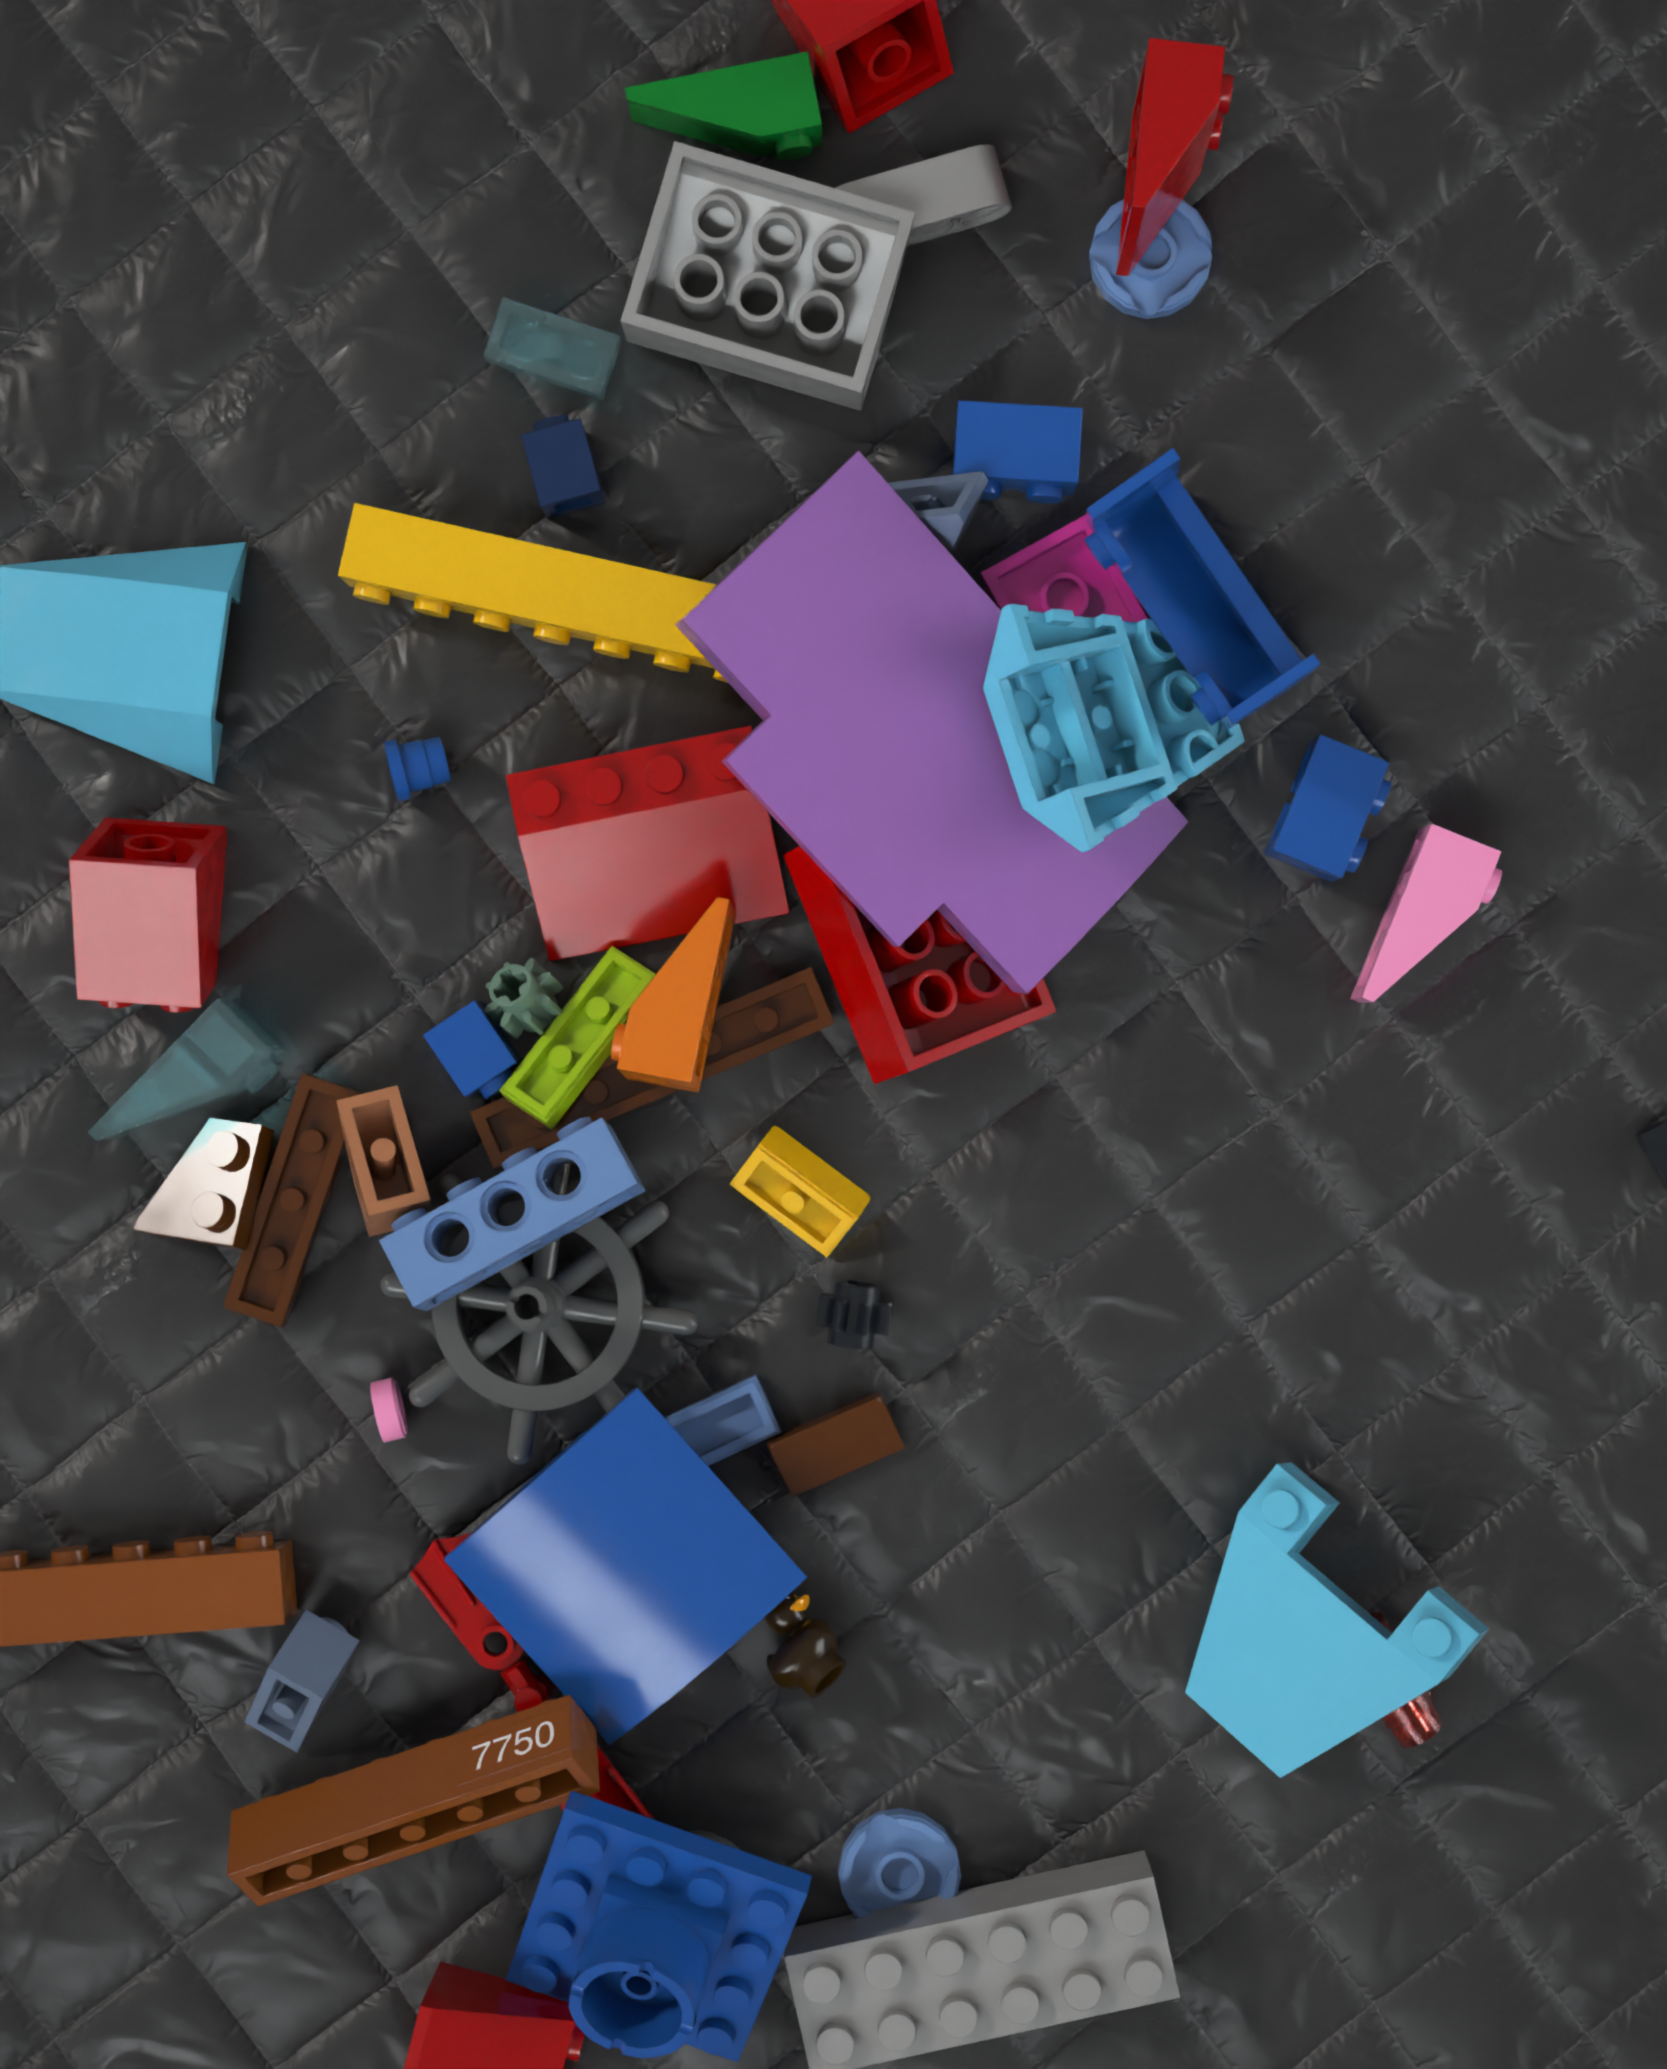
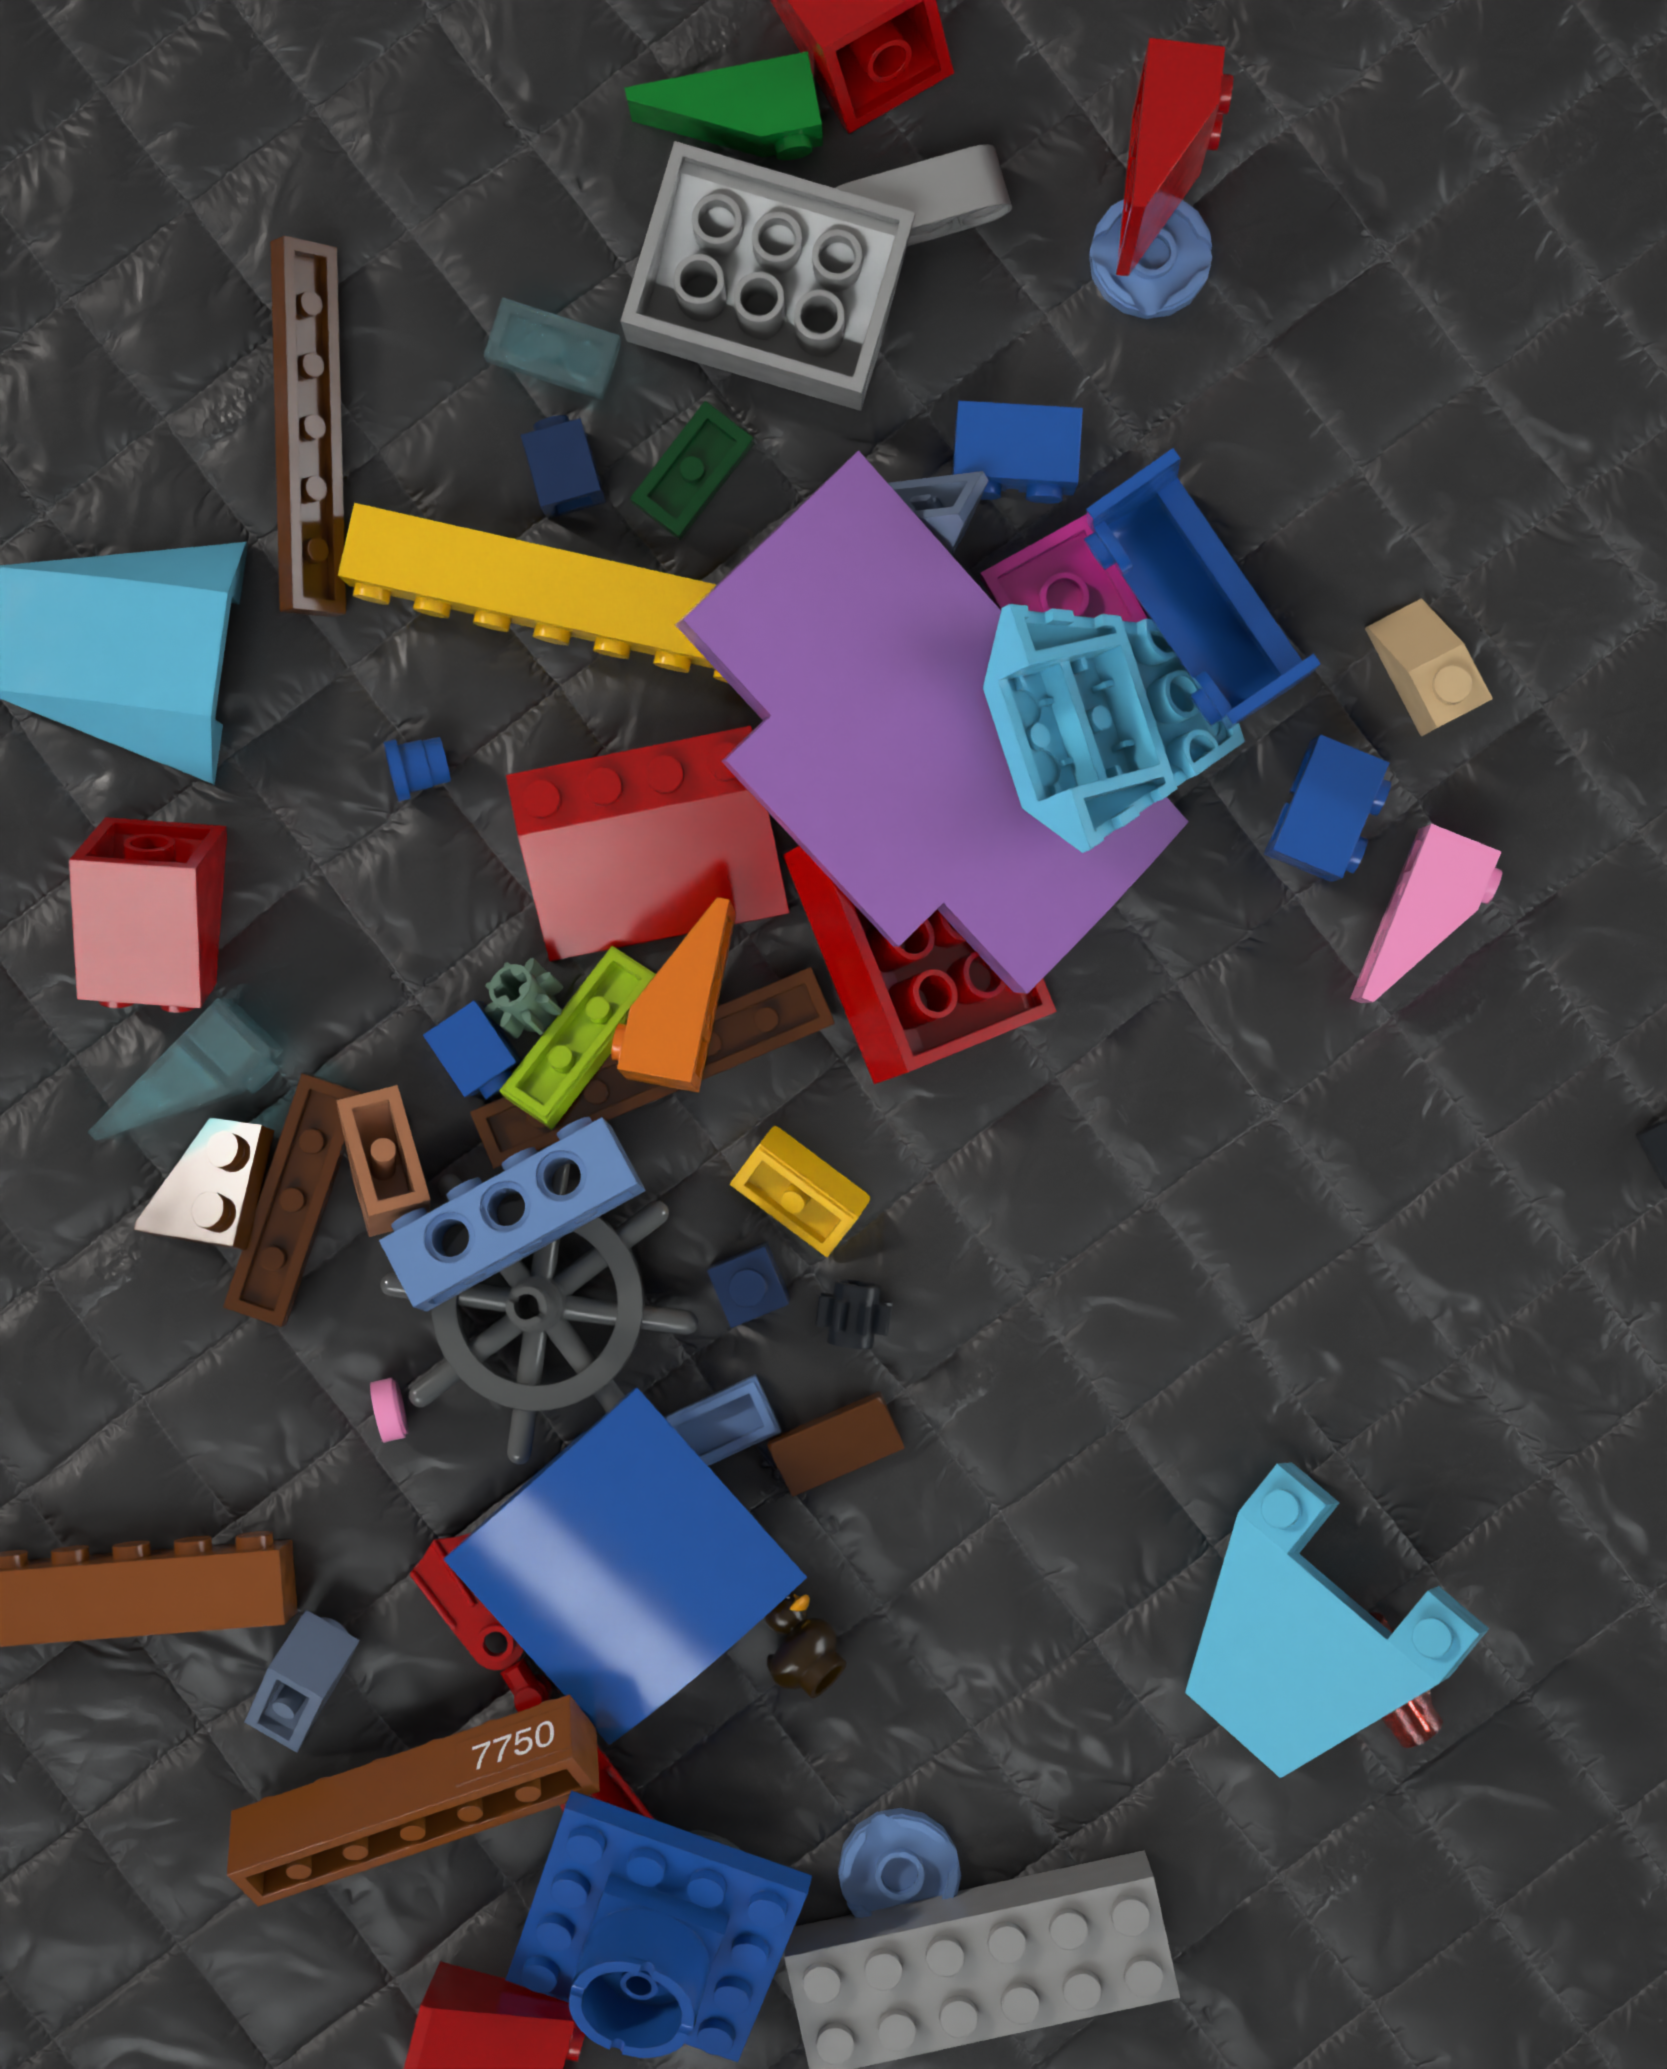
(307, 426): none -> reddish brown plate
(692, 470): none -> dark green plate
(749, 1284): none -> dark blue brick
(1428, 666): none -> tan slope

